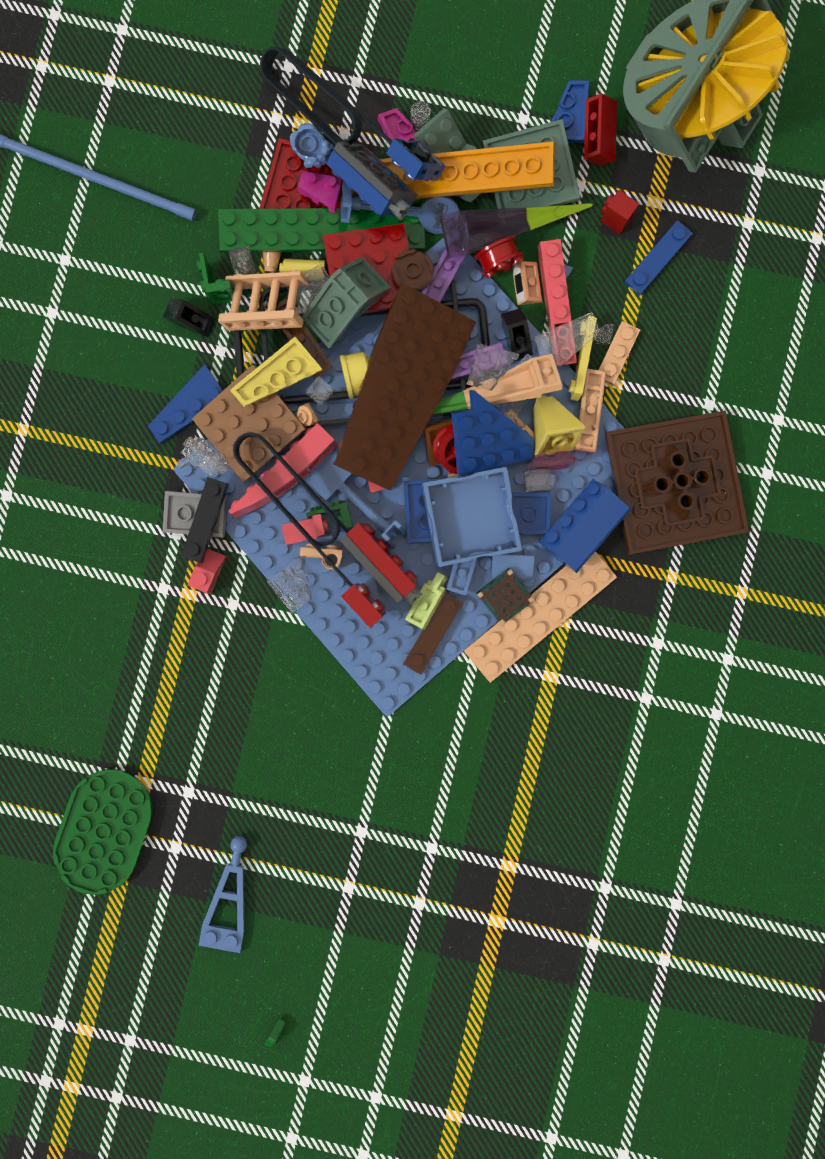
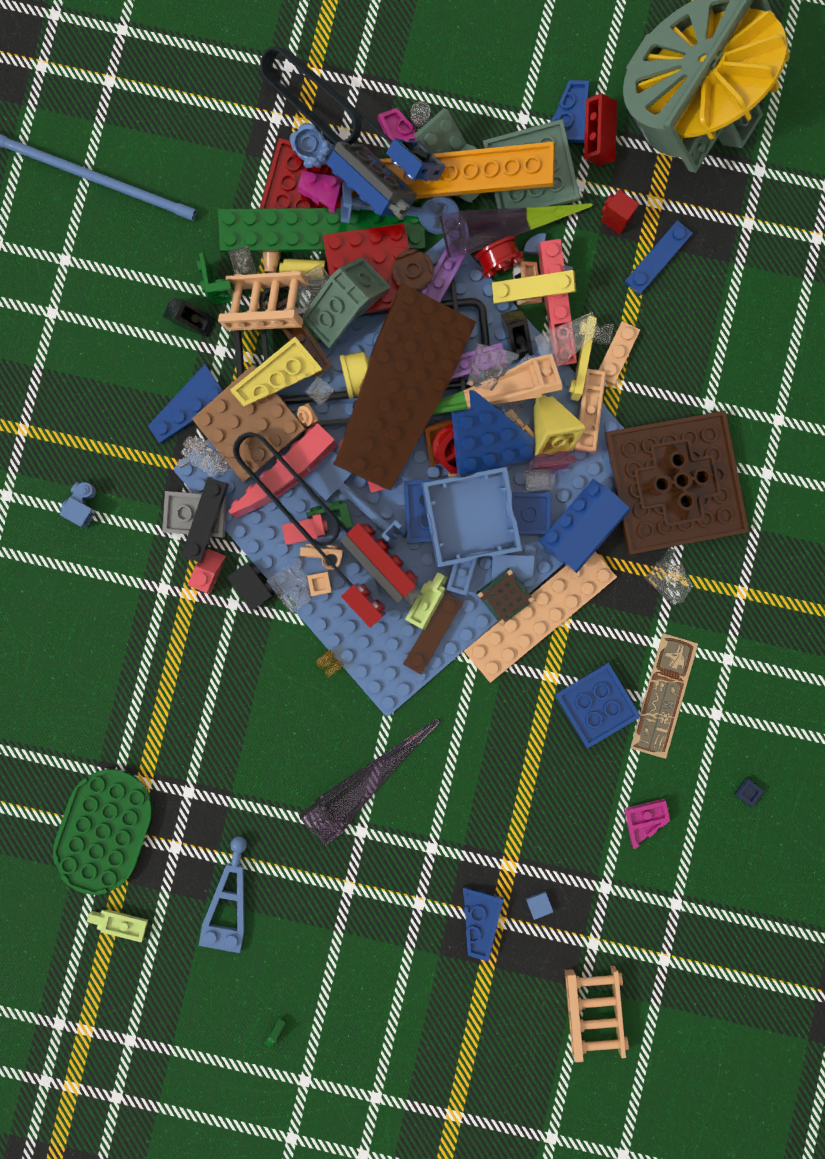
(75, 507): none -> medium blue brick
(119, 924): none -> yellowish green hinge
(250, 586): none -> black brick
(319, 584): none -> light nougat plate
(329, 663): none -> clear yellow wheel
(338, 806): none -> clear purple plate
(482, 918): none -> blue wing
(532, 244): none -> medium blue tile
(534, 287): none -> light yellow plate
(539, 905): none -> medium blue tile
(577, 1004): none -> light nougat fence
(597, 705): none -> blue plate
(645, 820): none -> dark pink wing
(664, 696): none -> sticker
(669, 578): none -> clear slope
(749, 792): none -> dark blue tile

